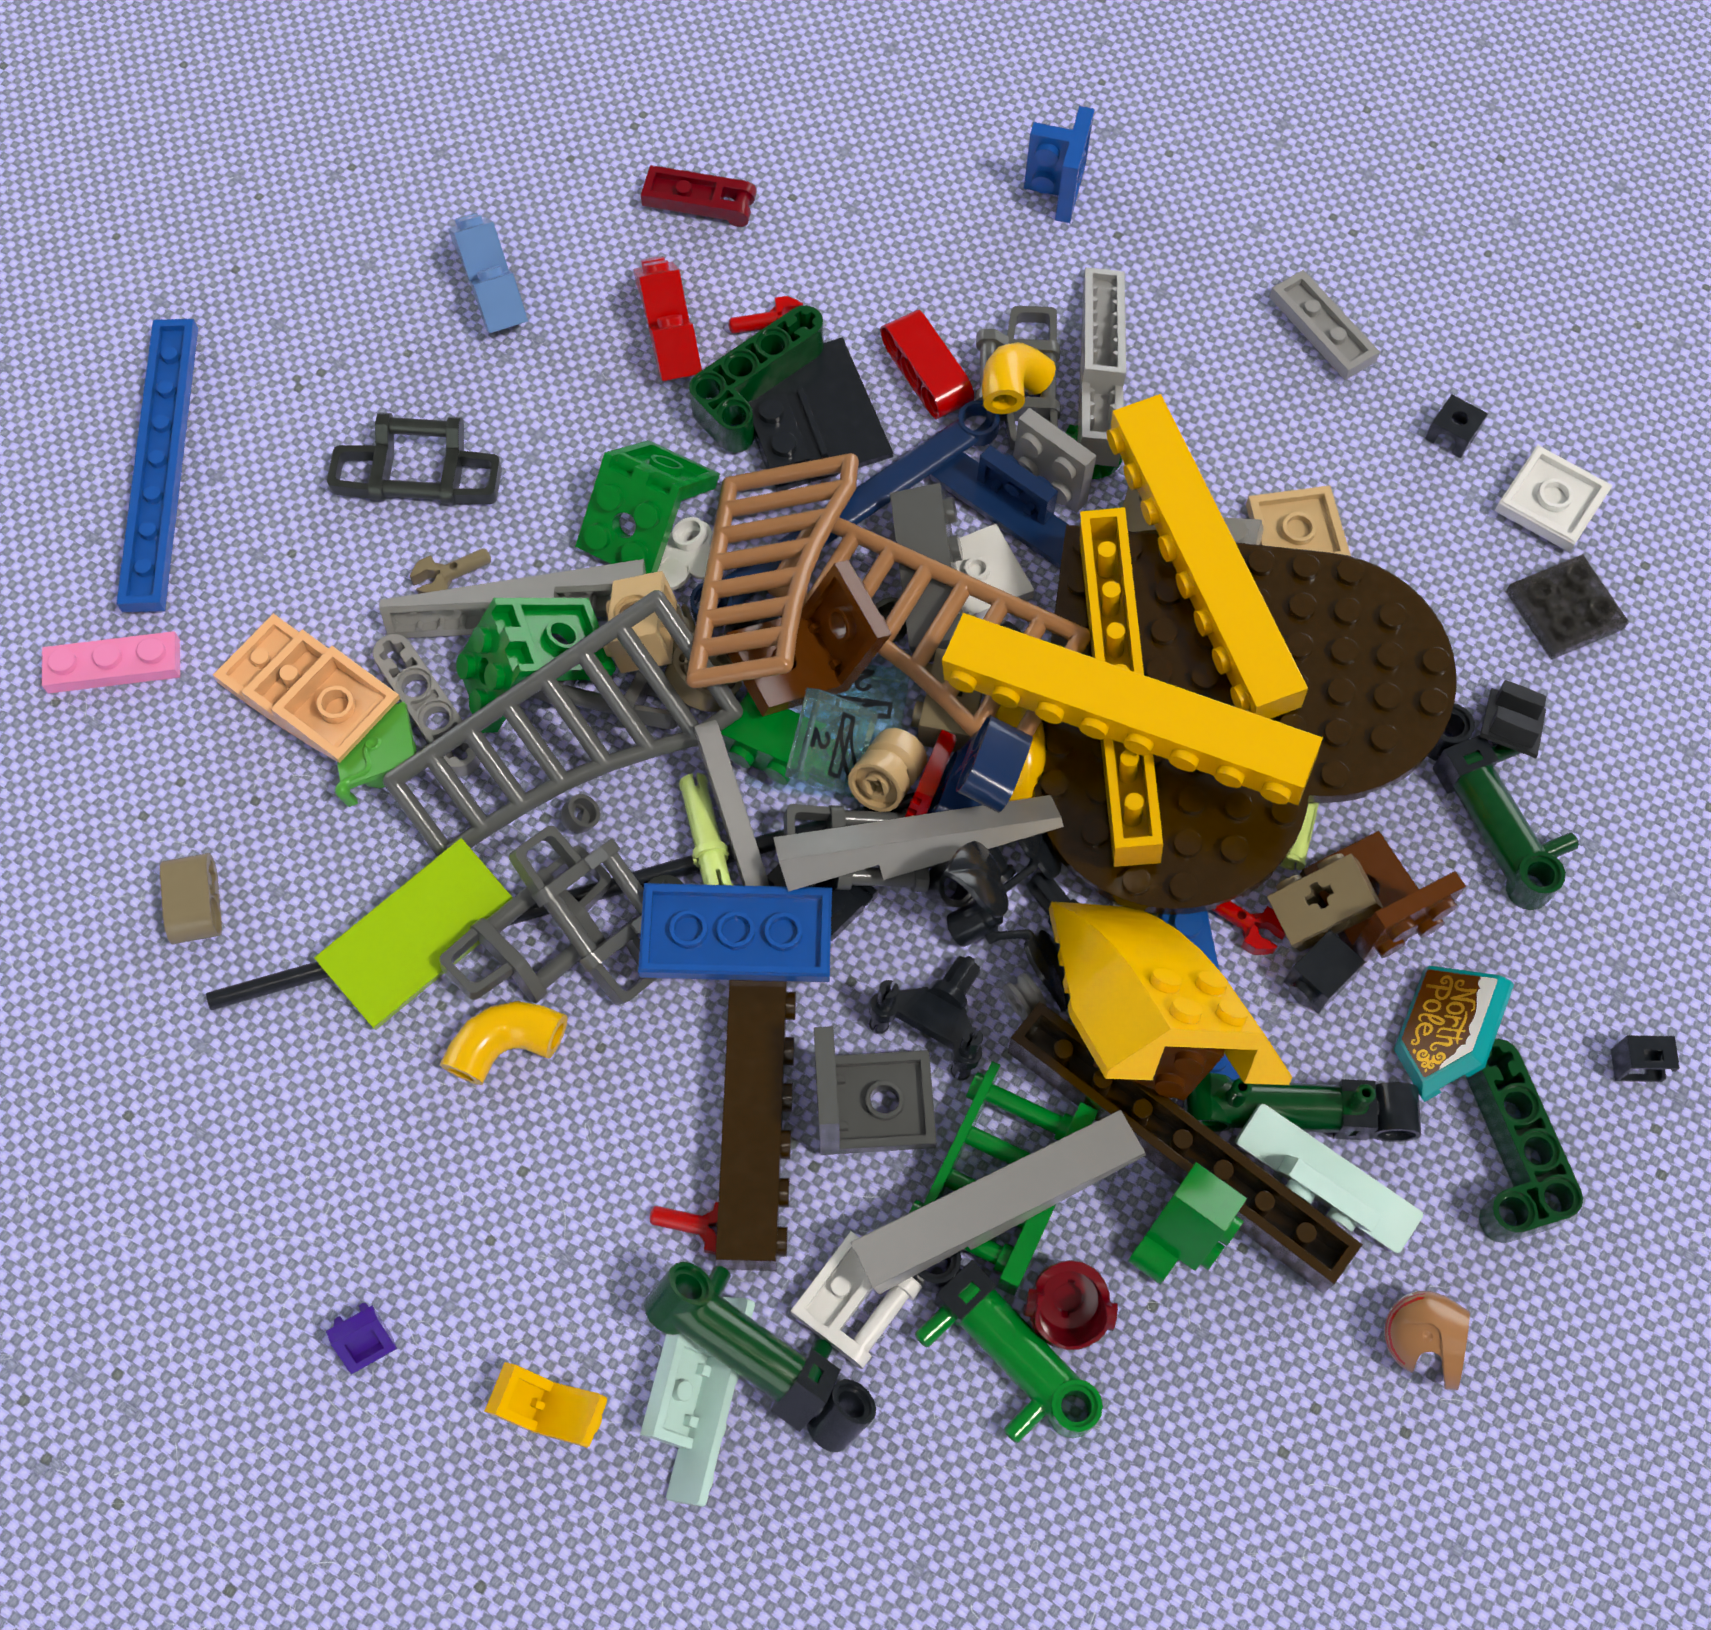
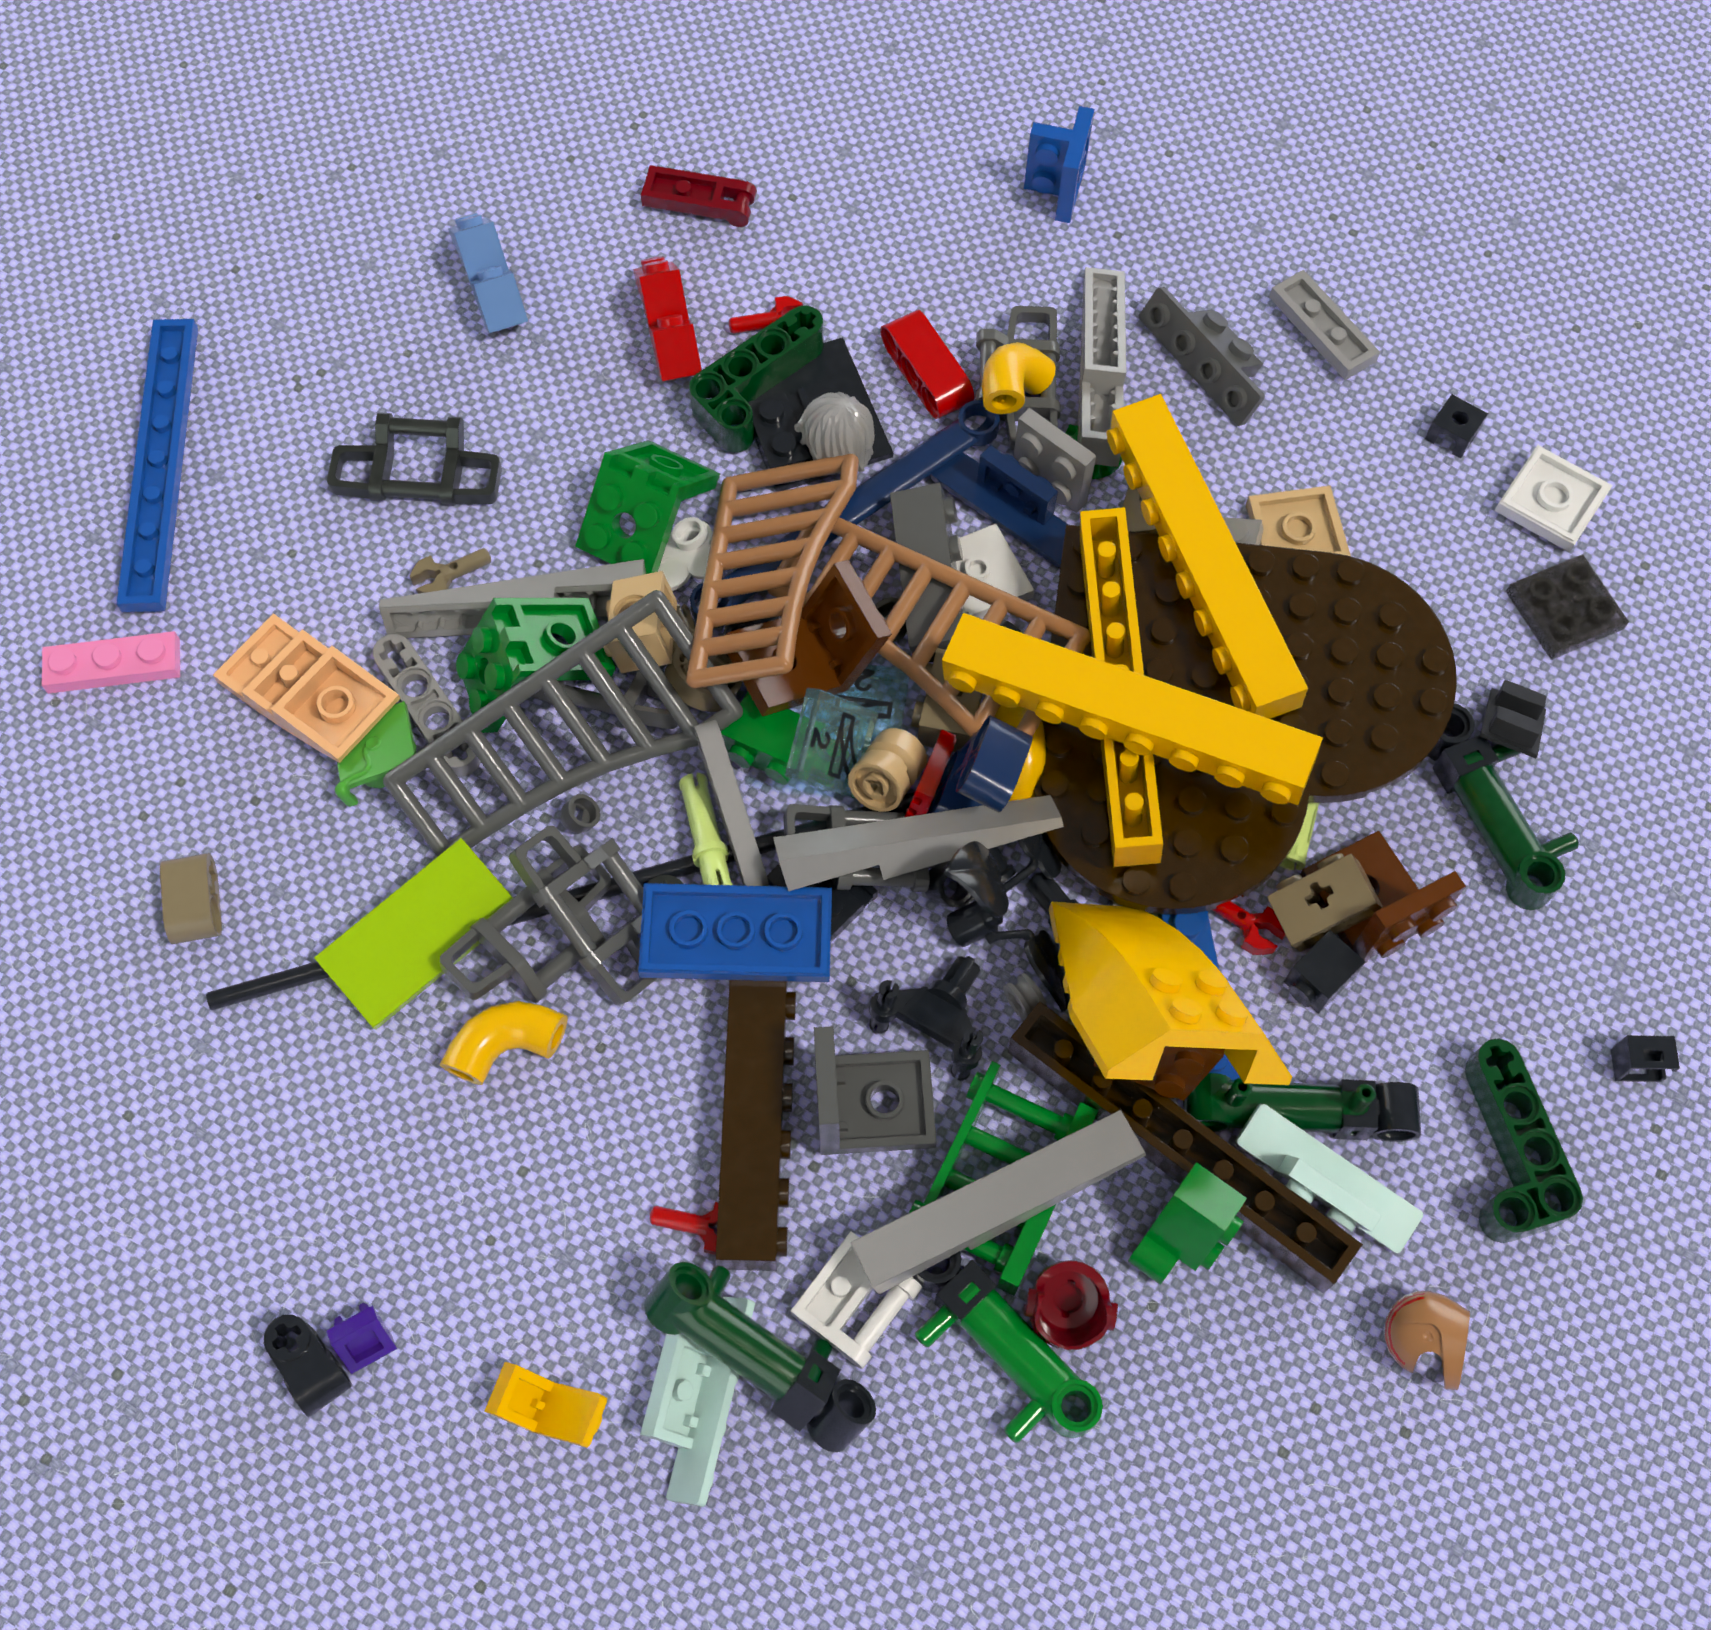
(308, 1371): none -> black piece
(837, 427): none -> light grey hair
(1207, 352): none -> dark grey bracket
(1451, 1026): tile -> none

